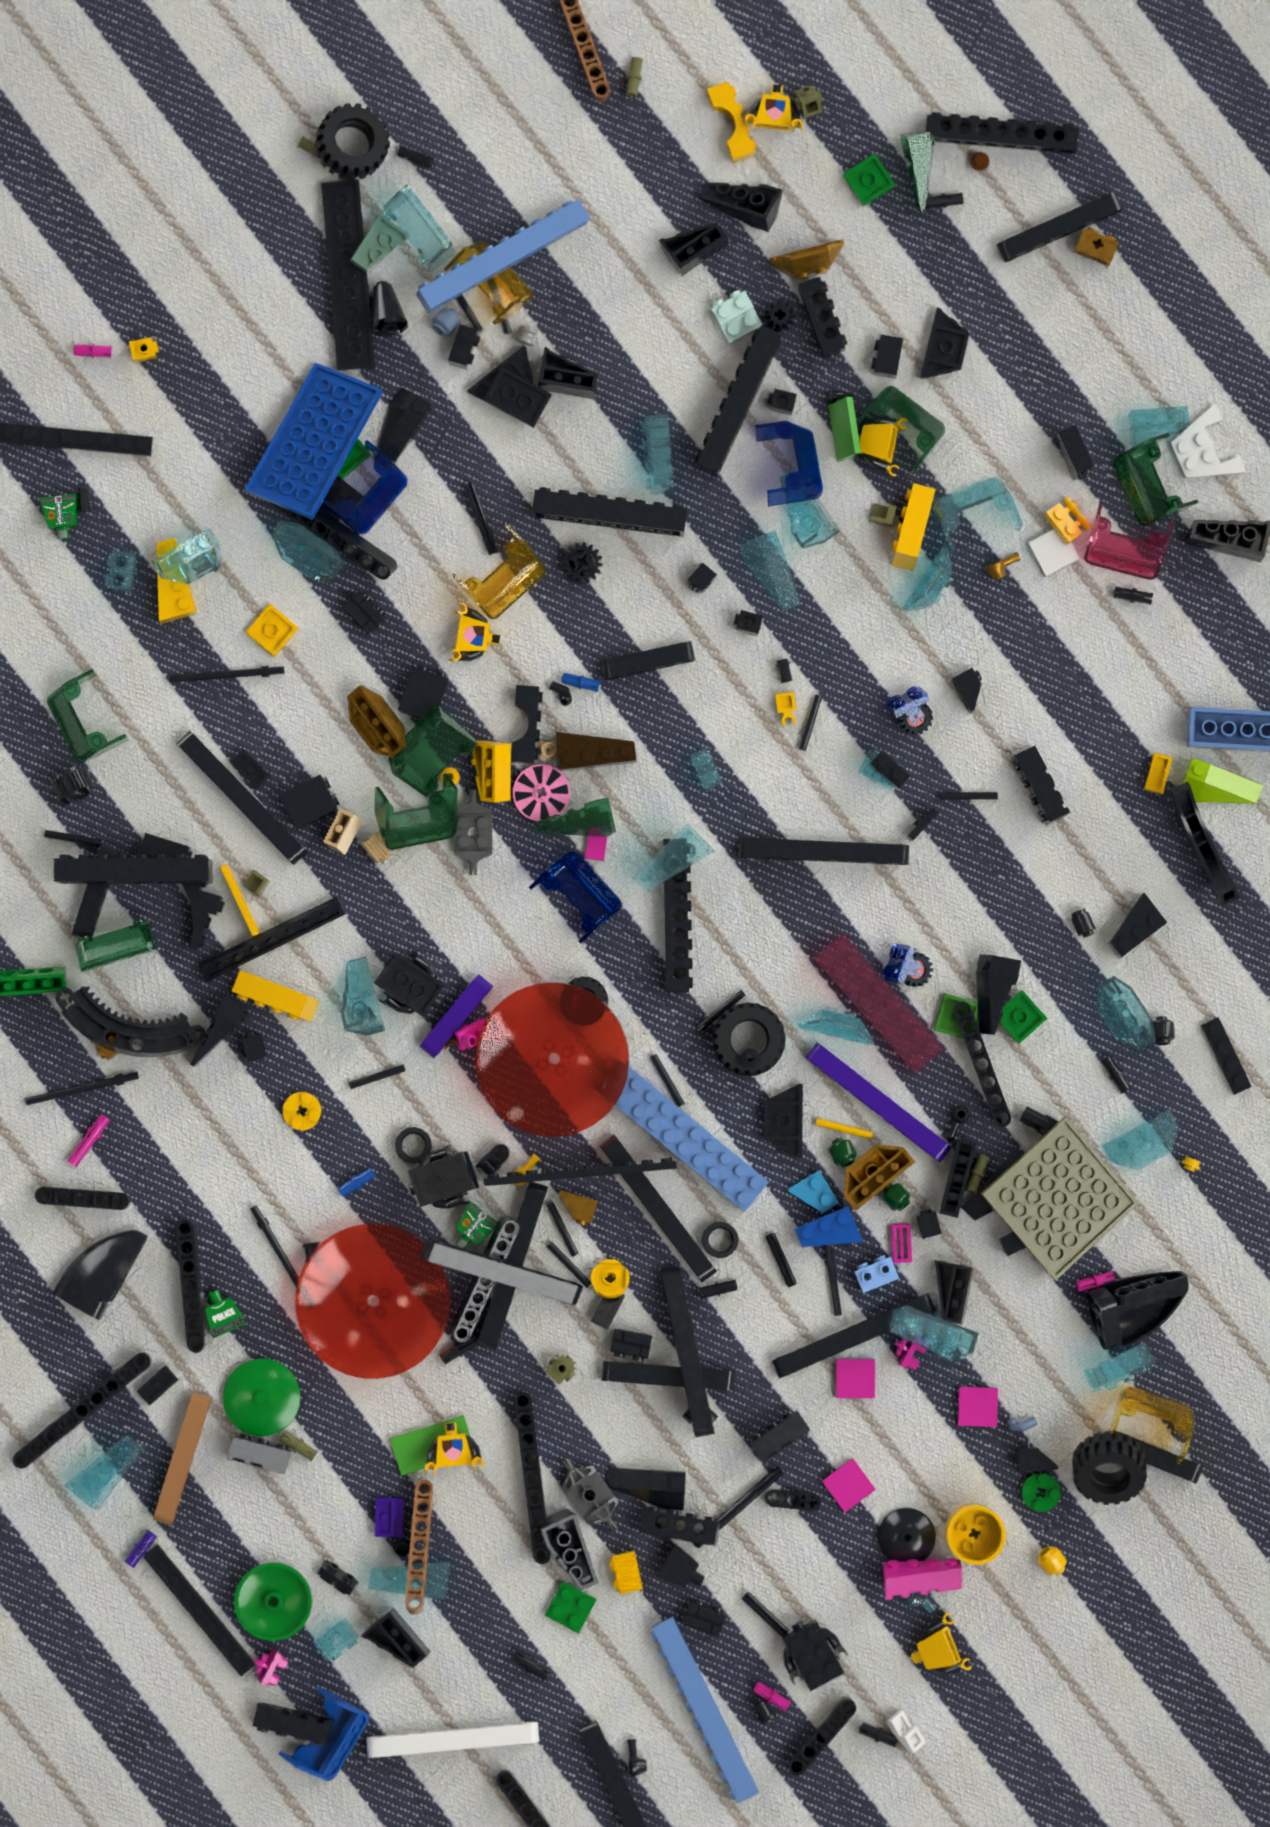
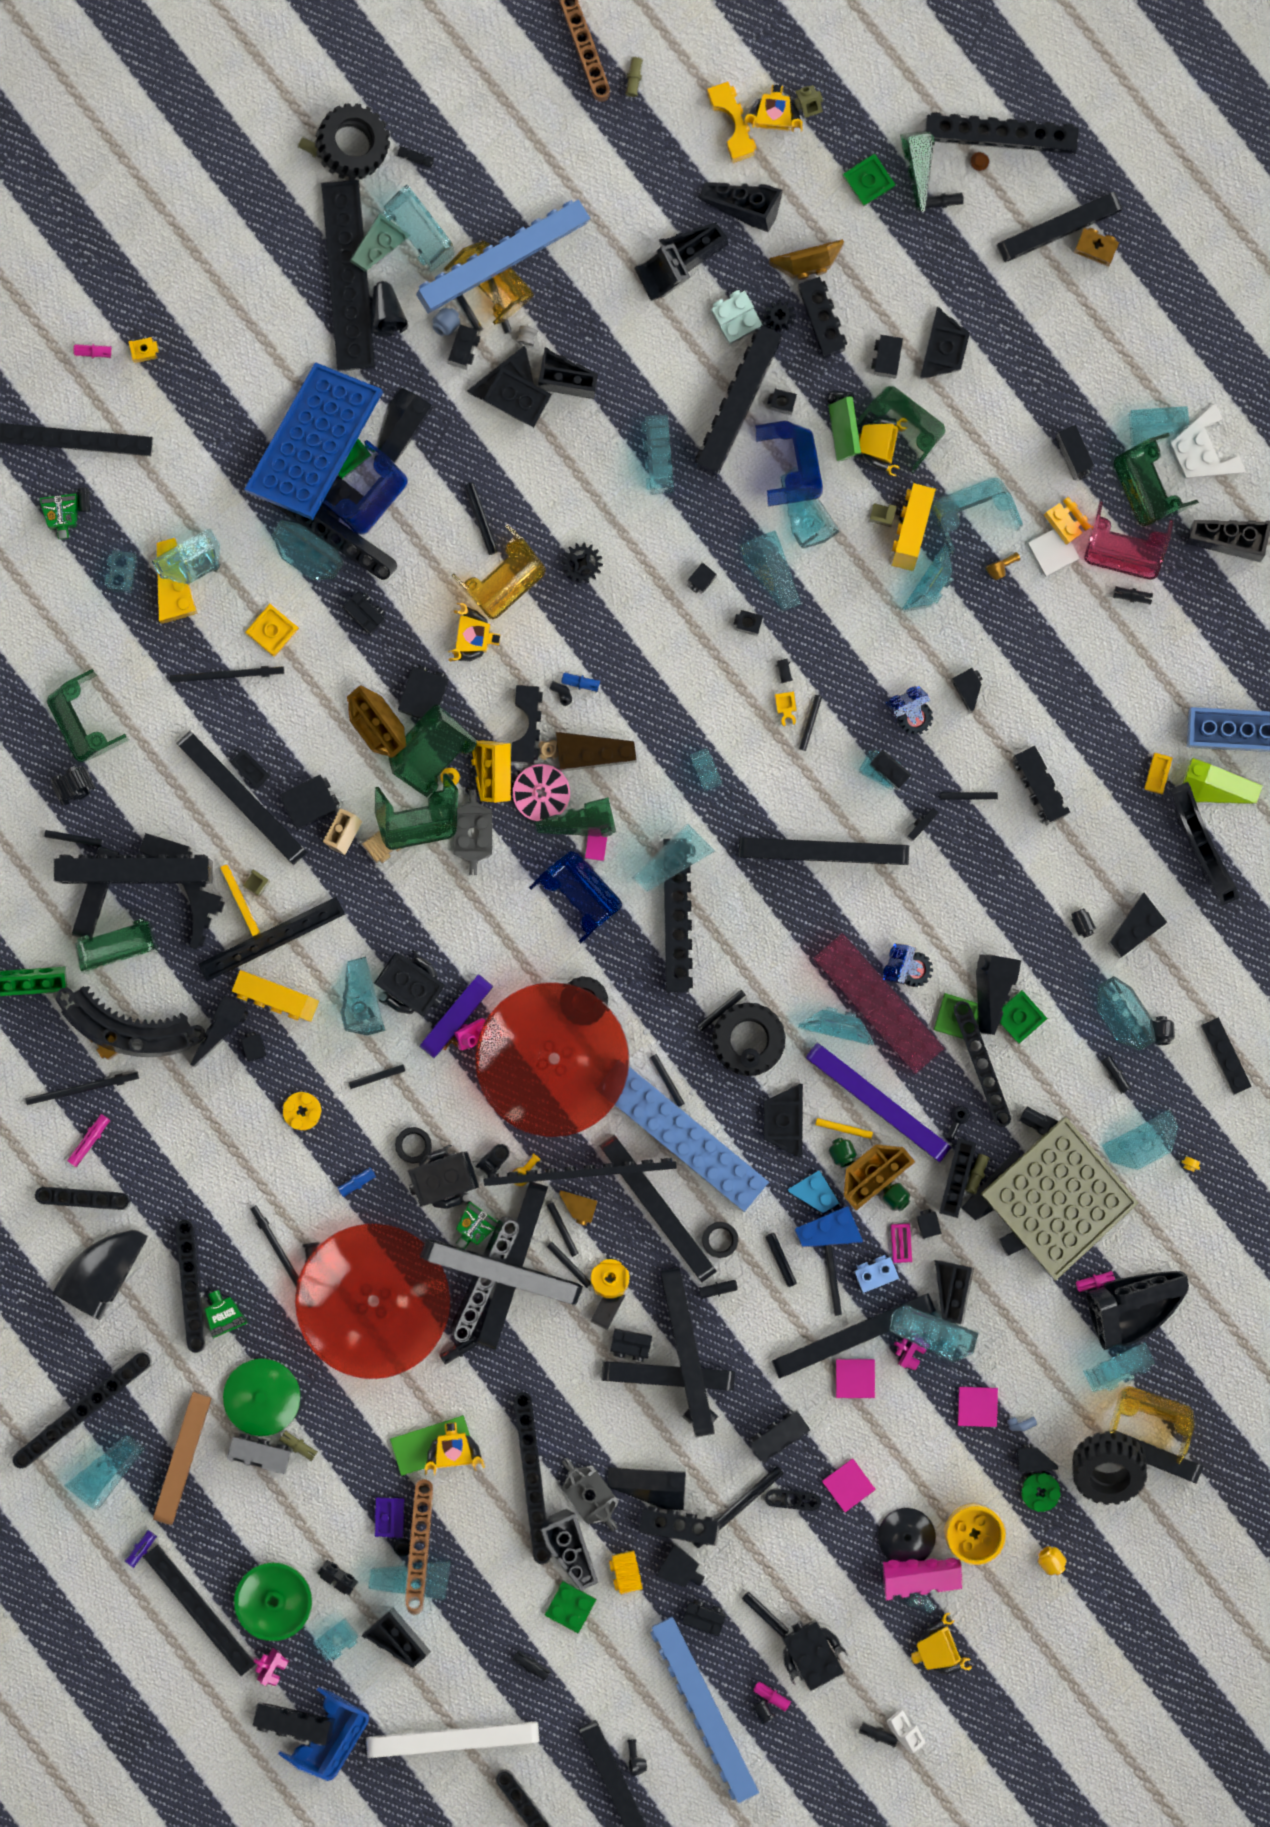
(157, 1385): black plate -> none
(560, 1376): olive brick -> none
(609, 512): black brick -> none
(647, 660): black beam -> none
(662, 272): none -> black panel
(819, 1746): black beam -> none

